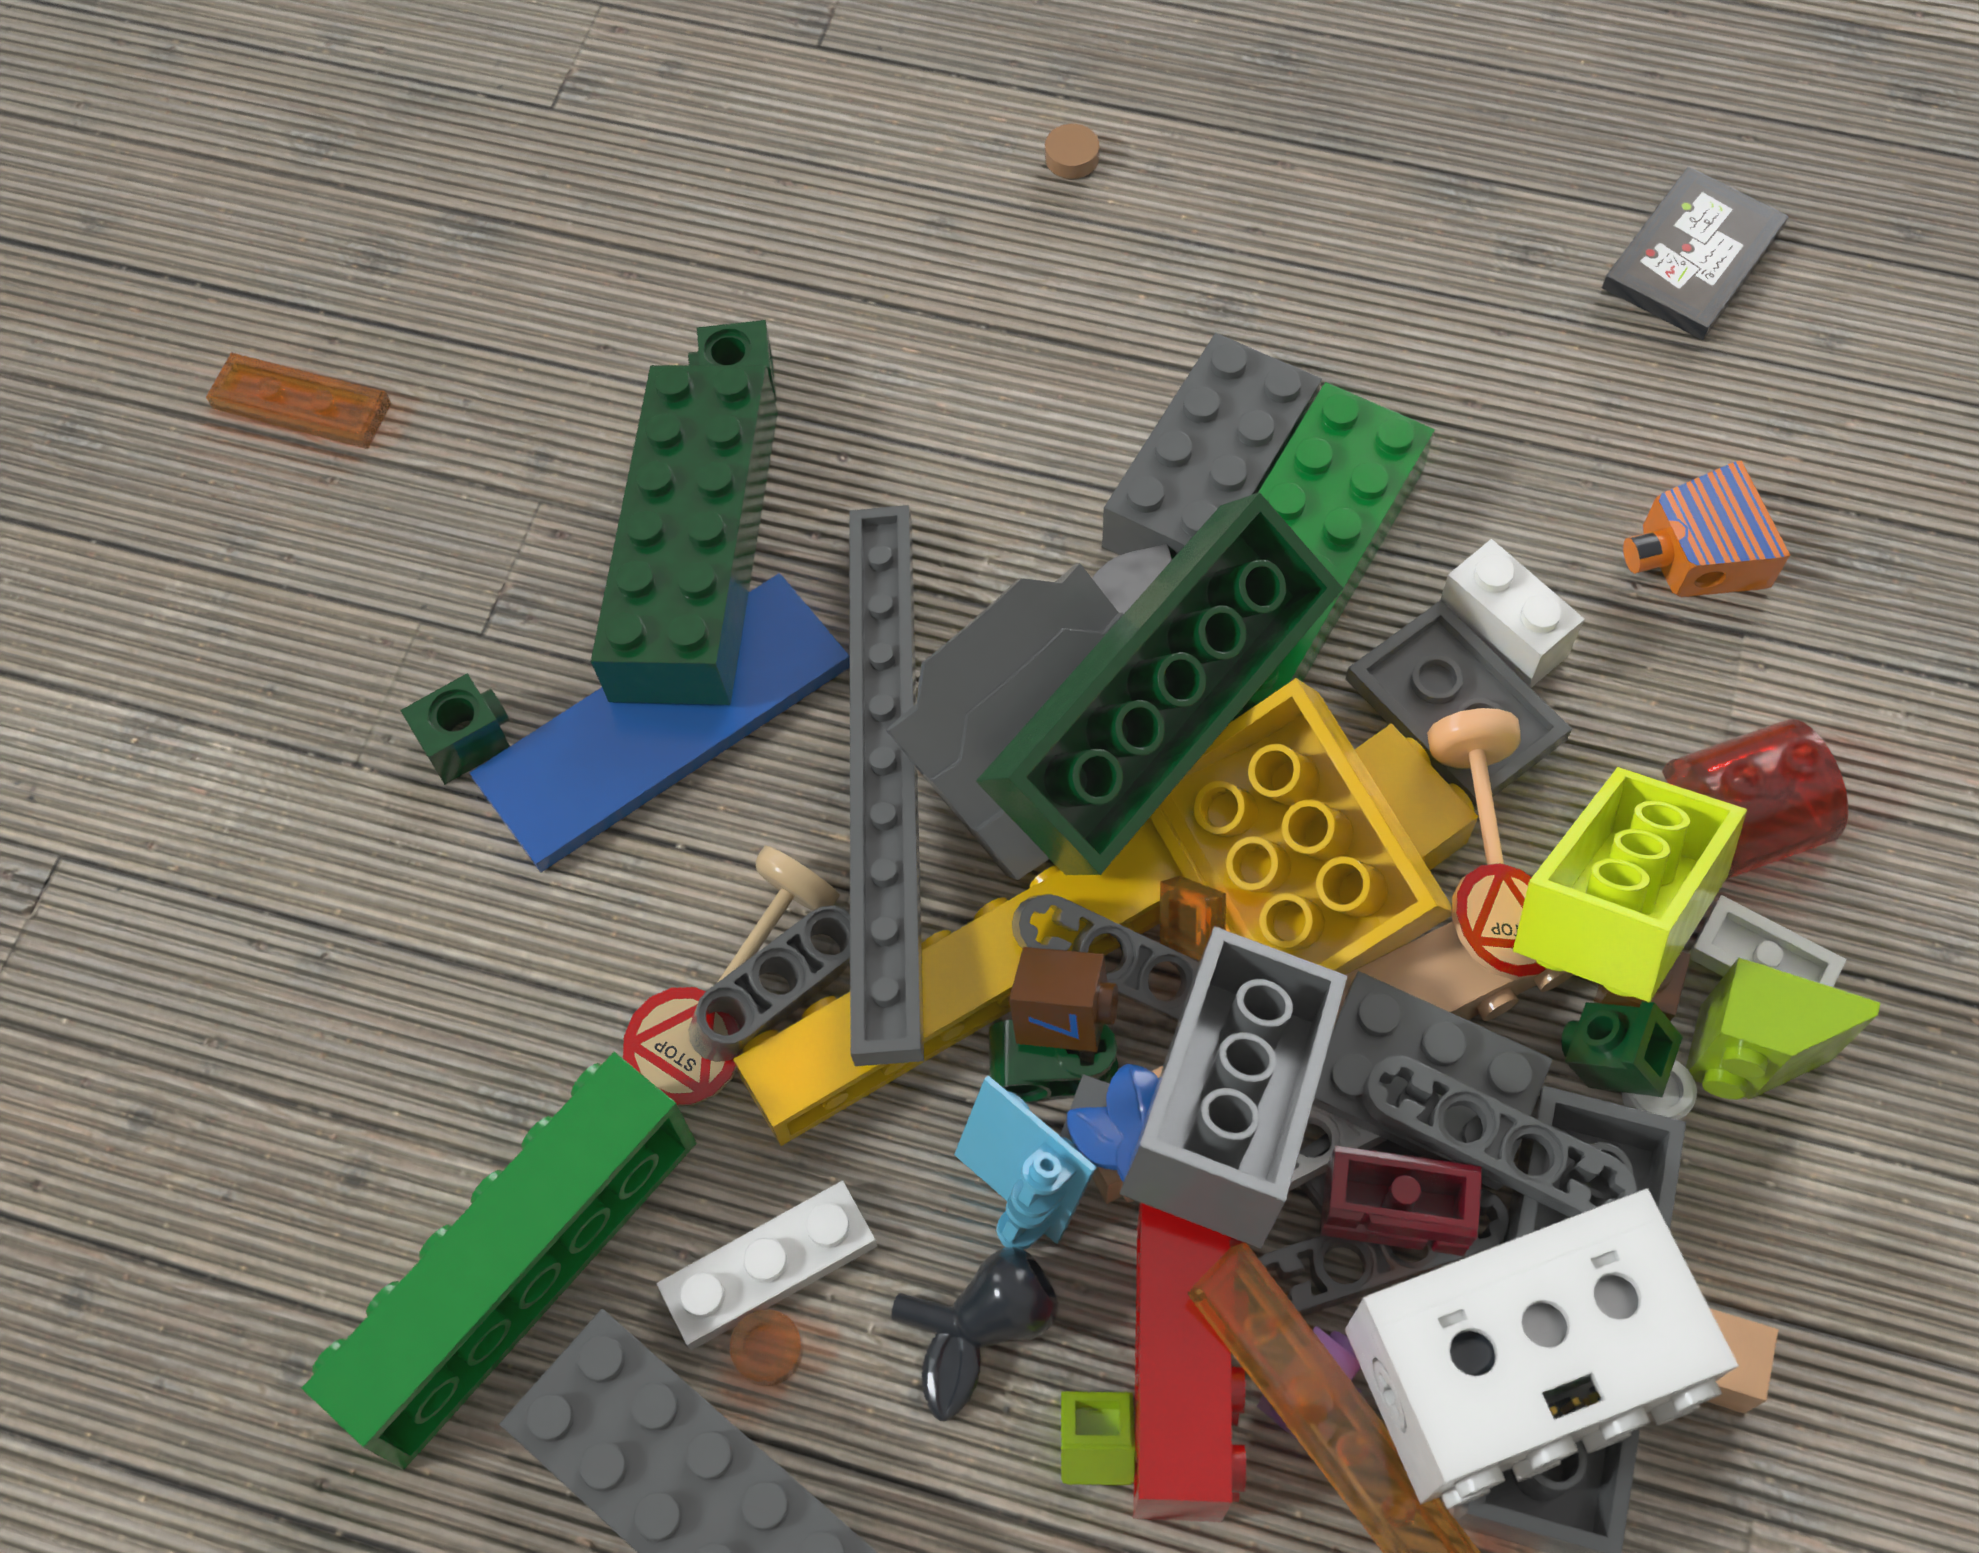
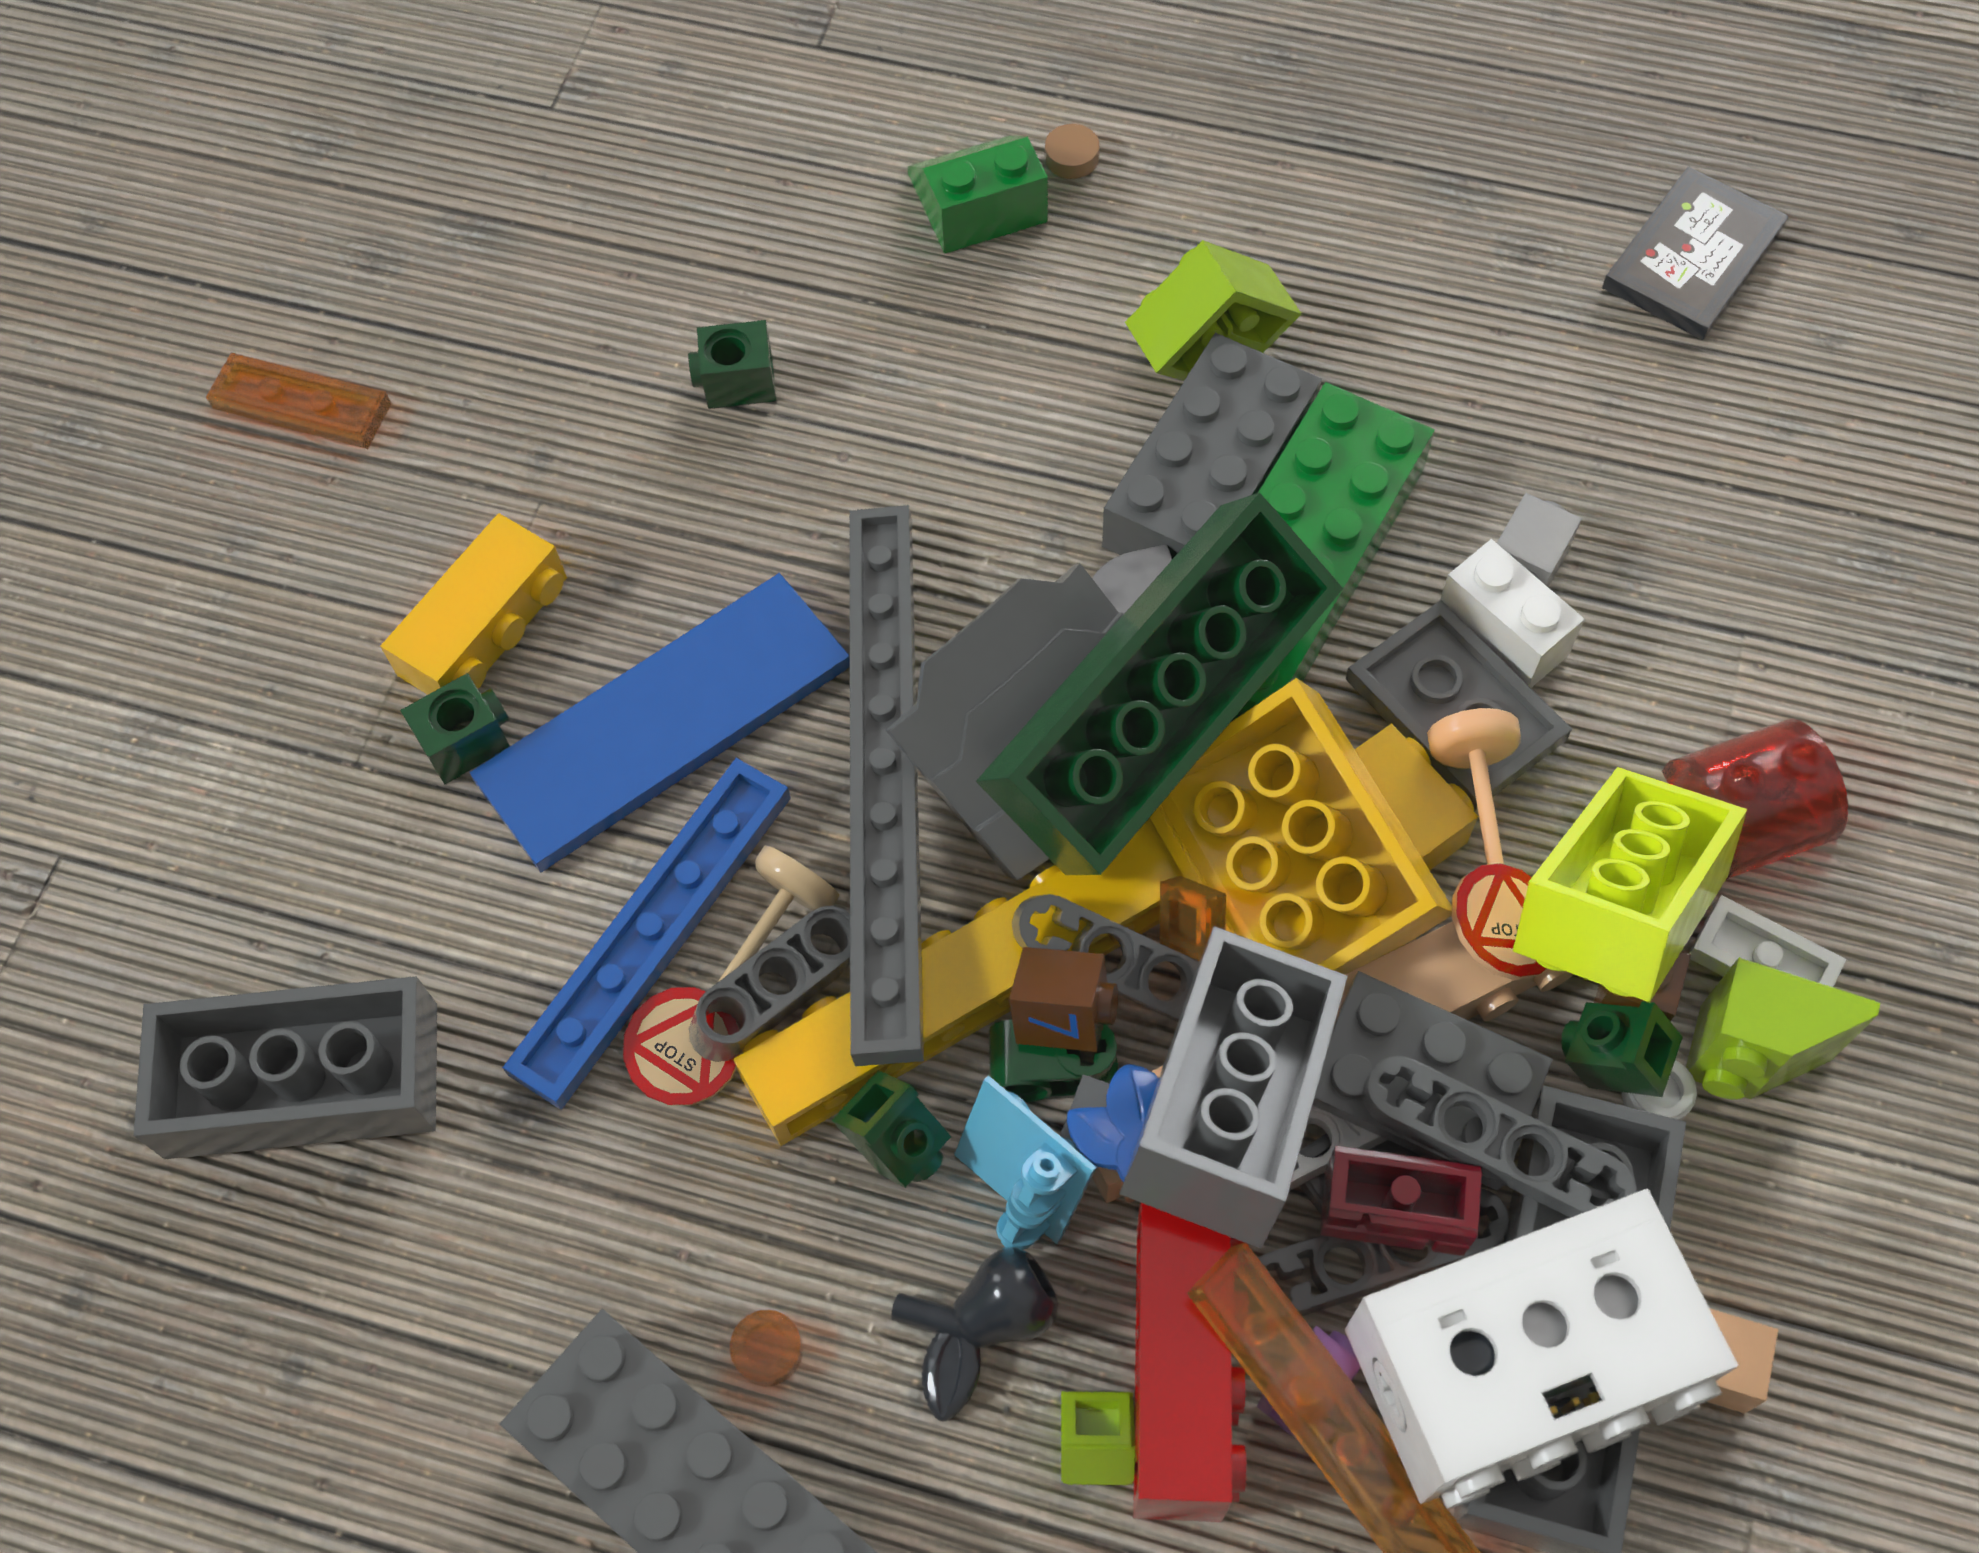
(287, 1068): none -> dark grey brick
(476, 608): none -> yellow brick
(501, 1262): green brick -> none
(646, 934): none -> blue plate
(686, 536): dark green brick -> none
(766, 1265): white plate -> none
(893, 1130): none -> dark green brick
(982, 192): none -> green slope
(1209, 295): none -> lime brick
(1539, 536): none -> light grey brick
(1710, 536): orange torso -> none

